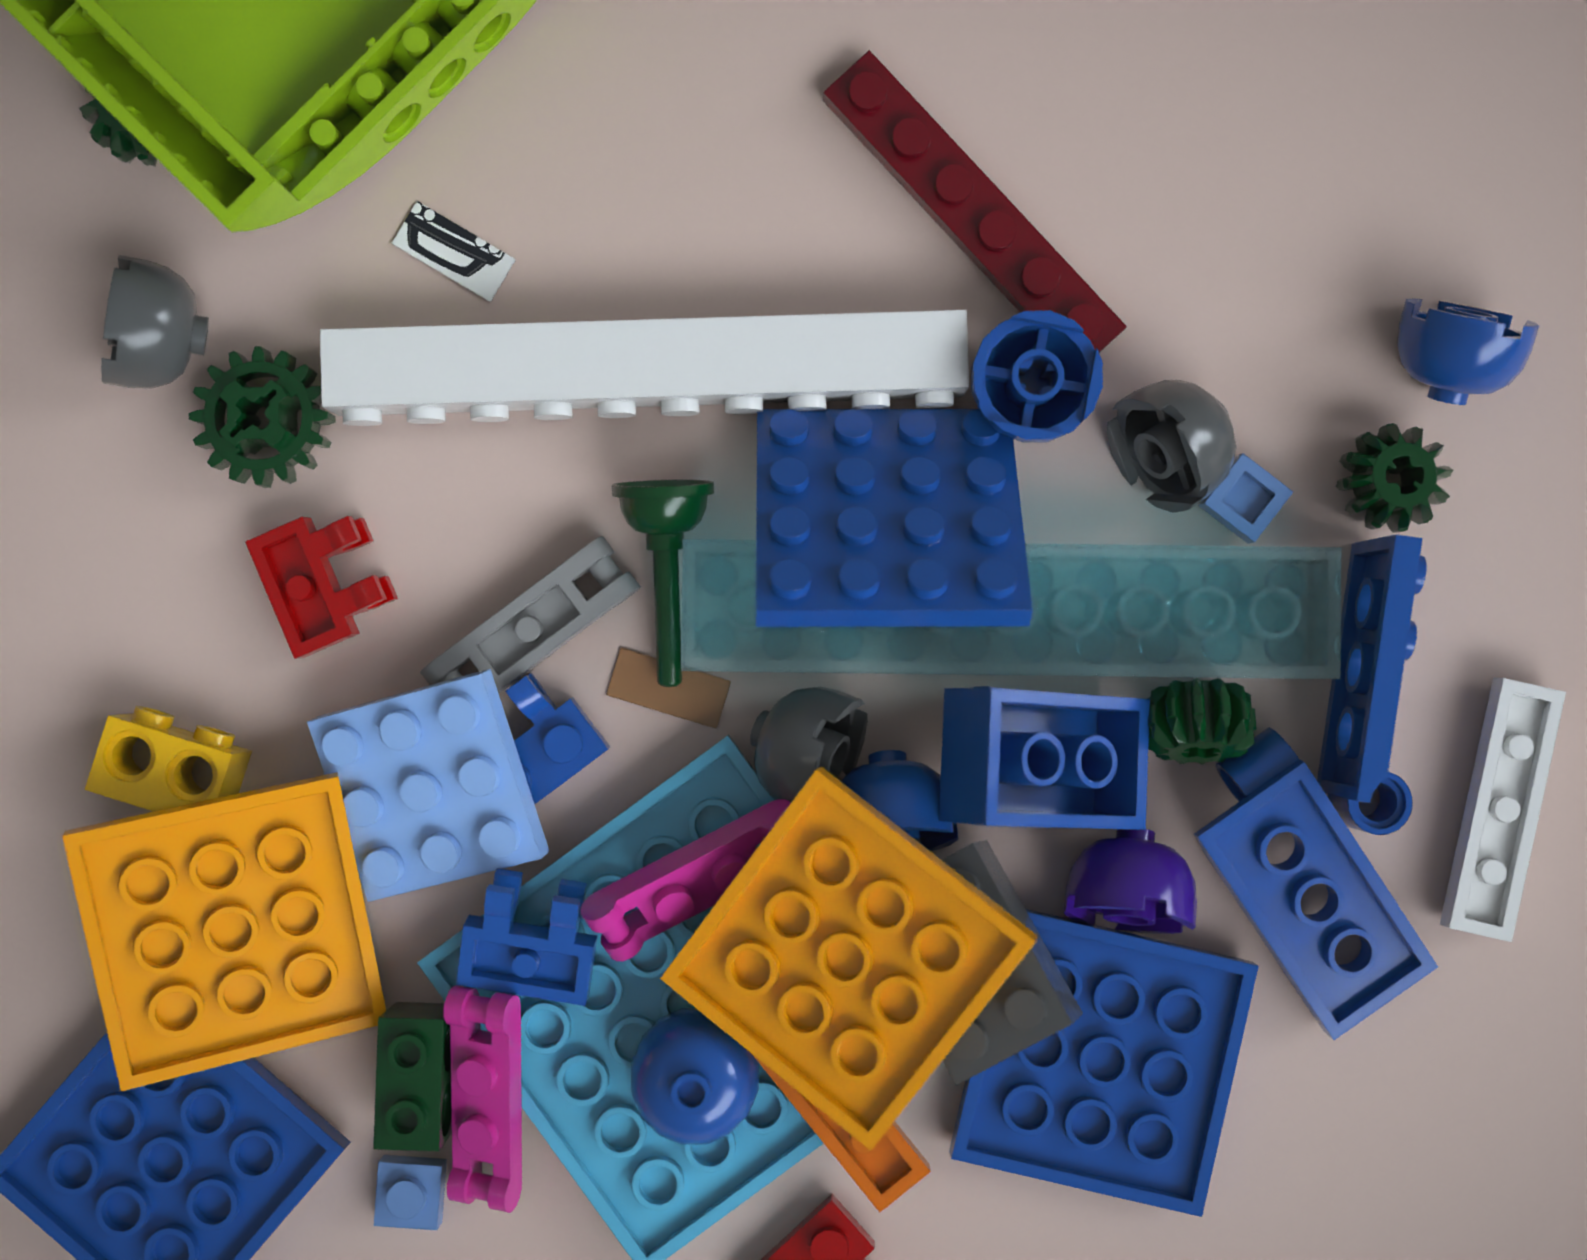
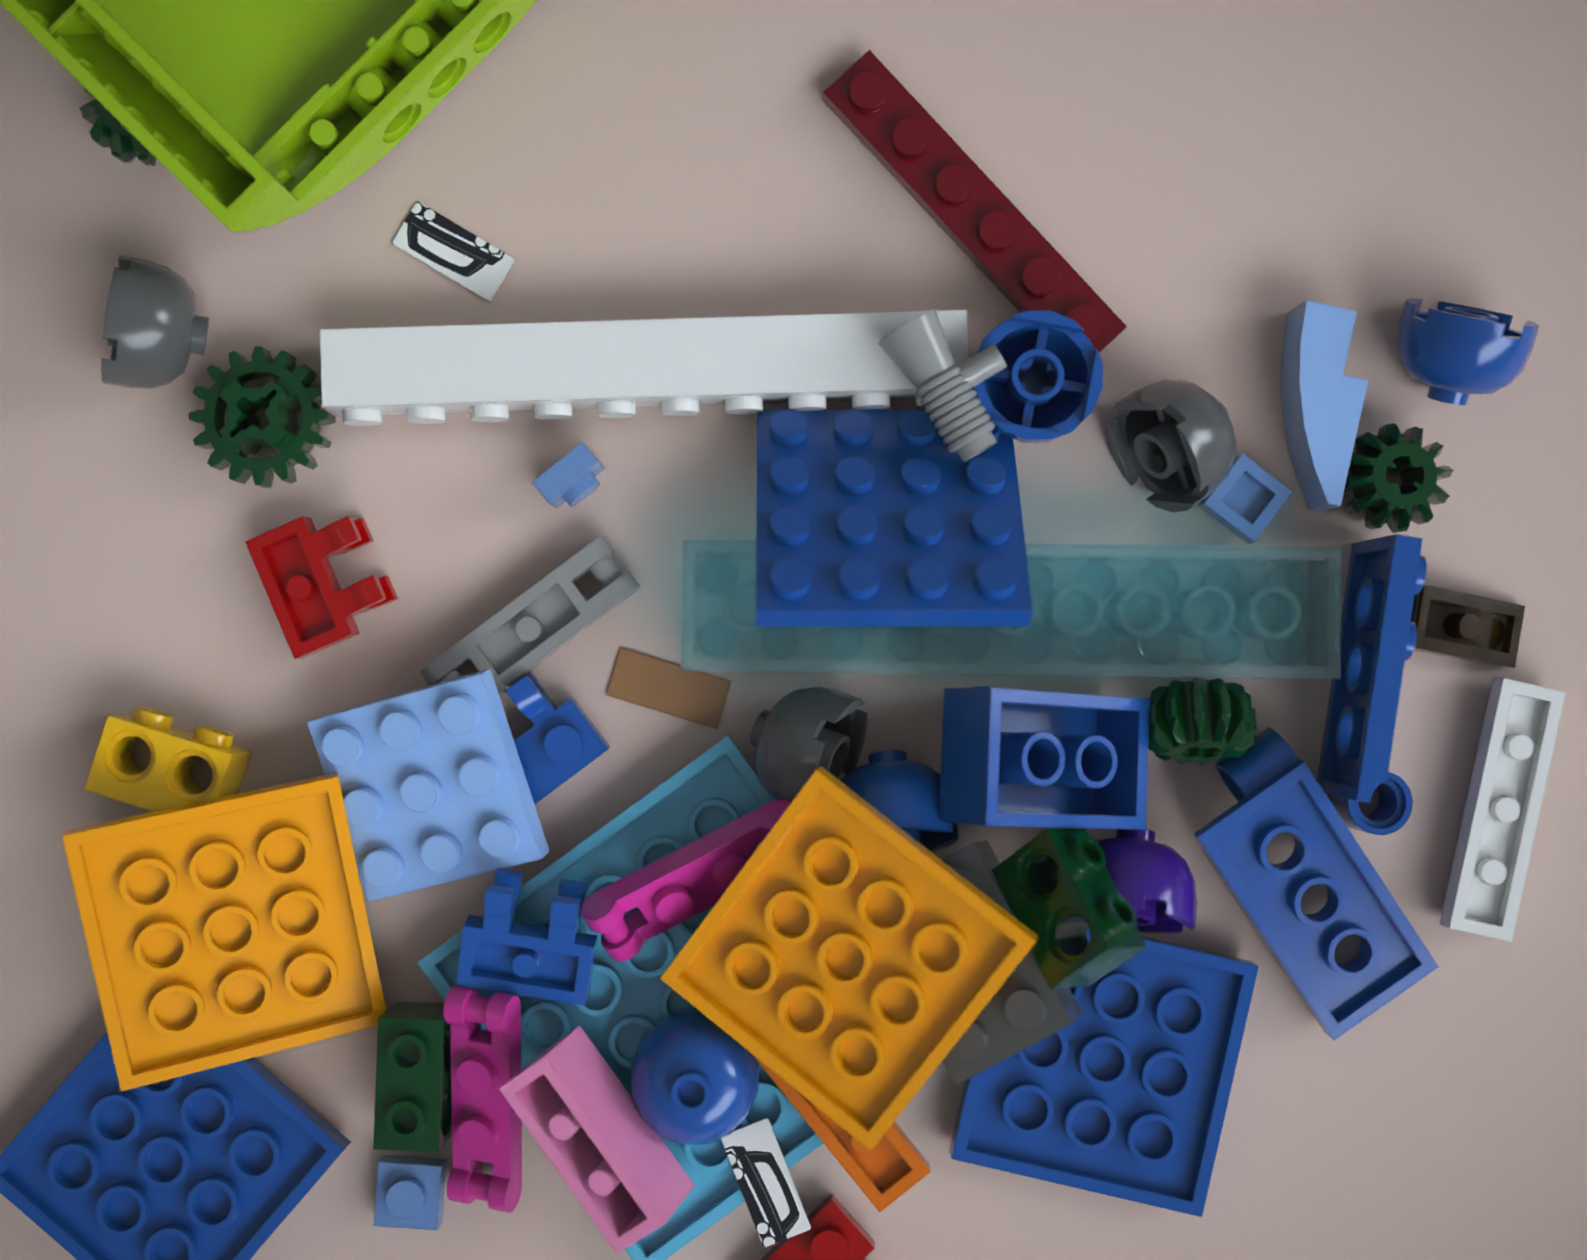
(570, 478): none -> medium blue plate
(598, 1140): none -> bright pink brick
(664, 513): dark green piece -> none
(765, 1182): none -> sticker
(944, 388): none -> light grey piece
(1066, 907): none -> dark green brick
(1319, 401): none -> light blue slope
(1467, 626): none -> dark brown slope

